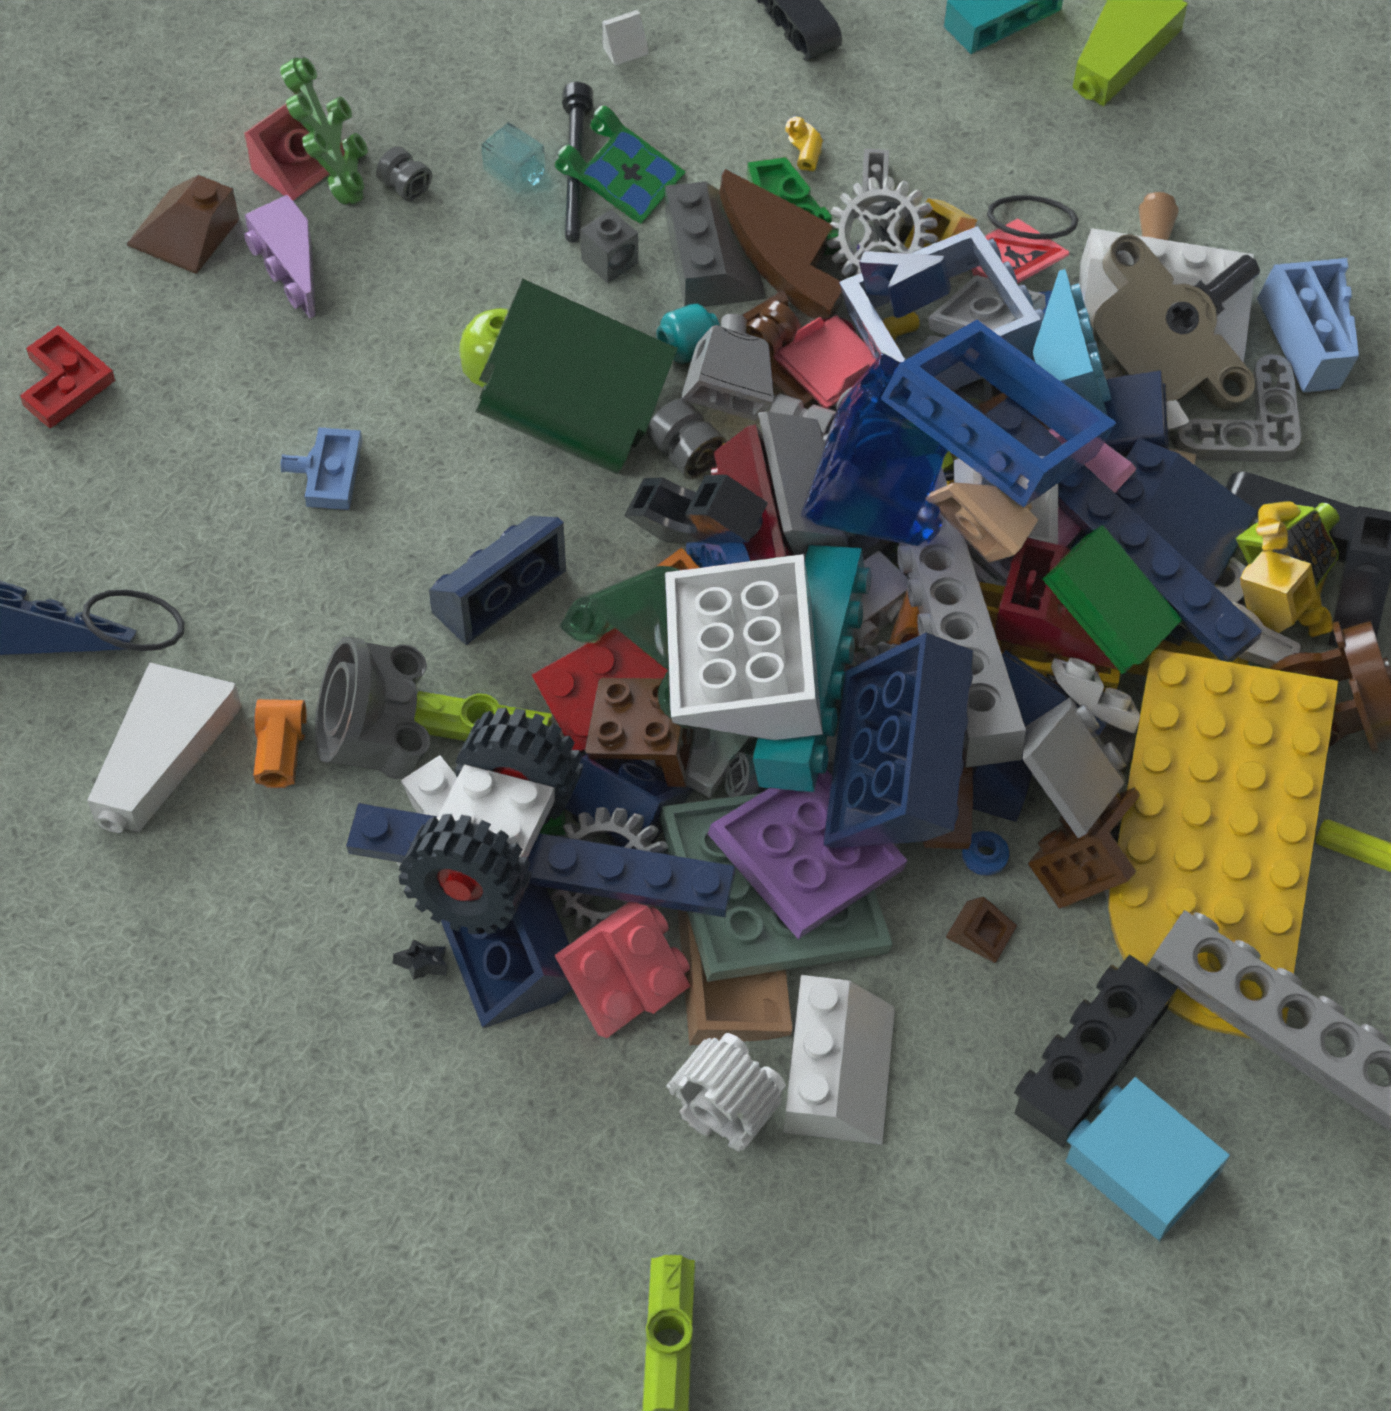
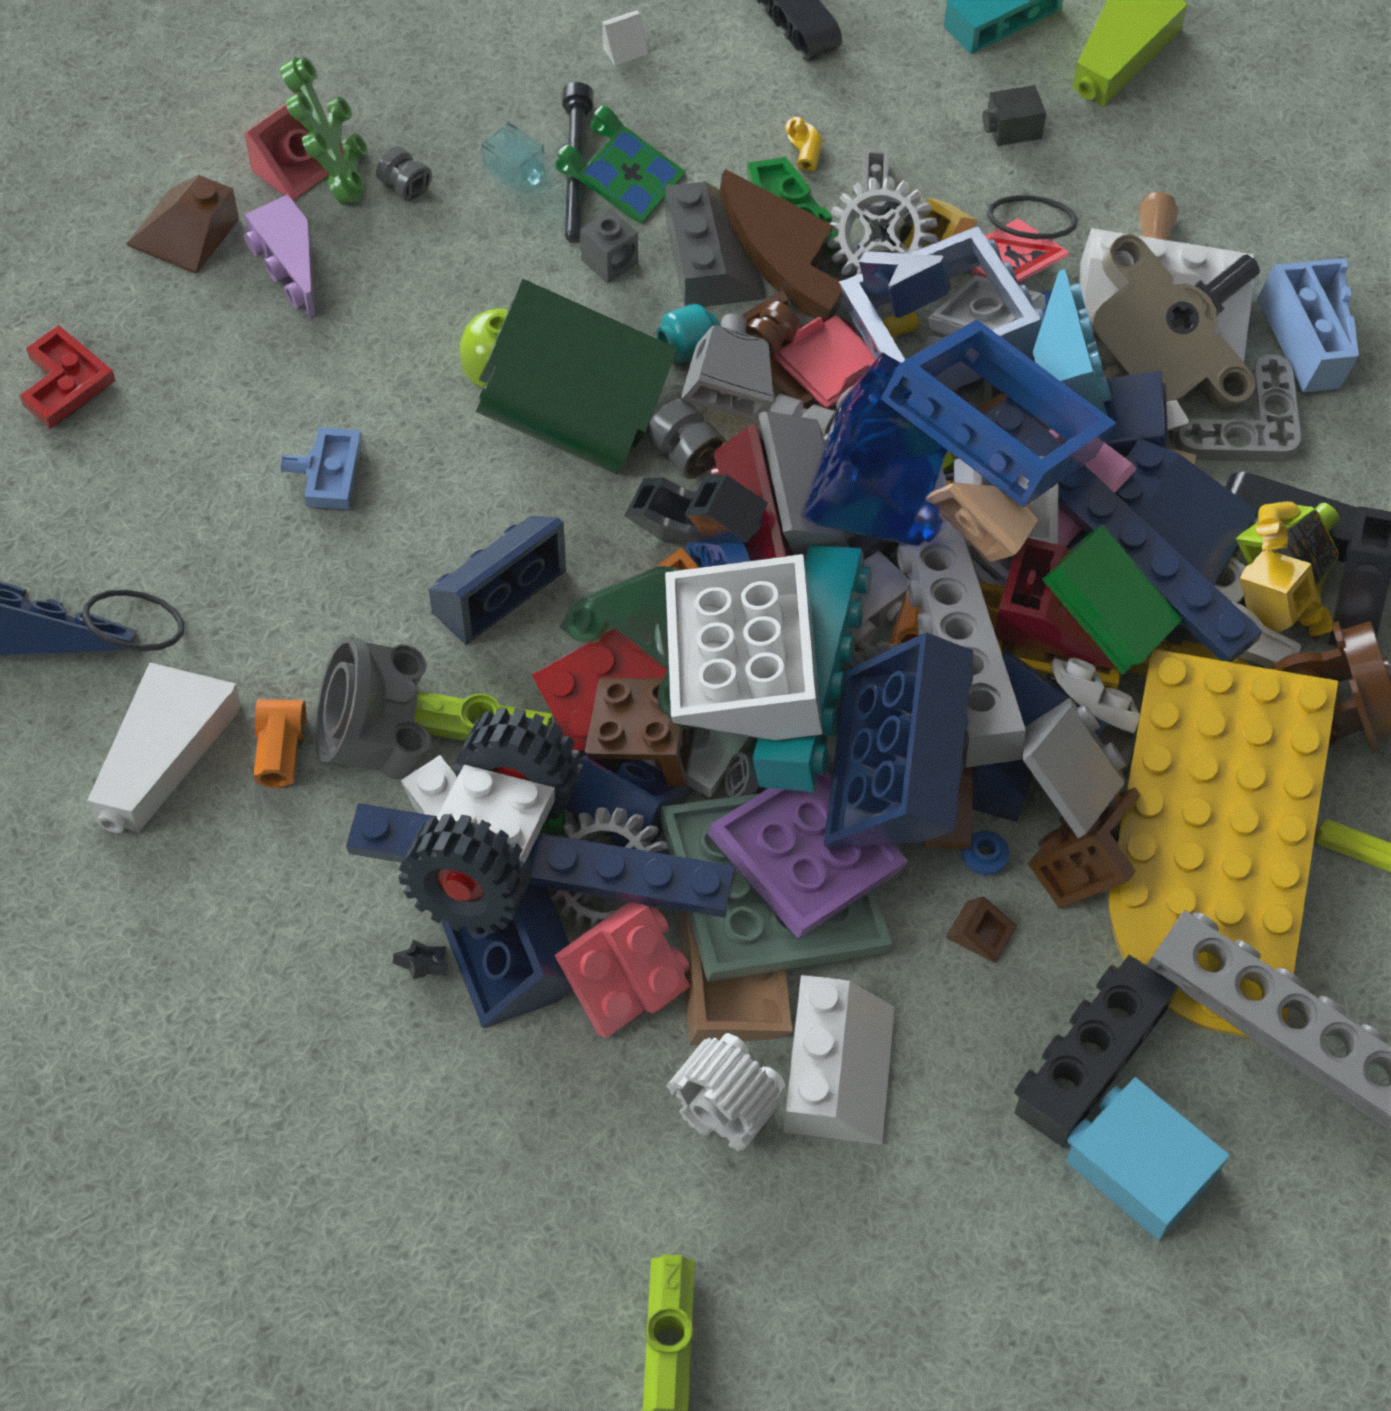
(1015, 115): none -> pearl dark grey brick

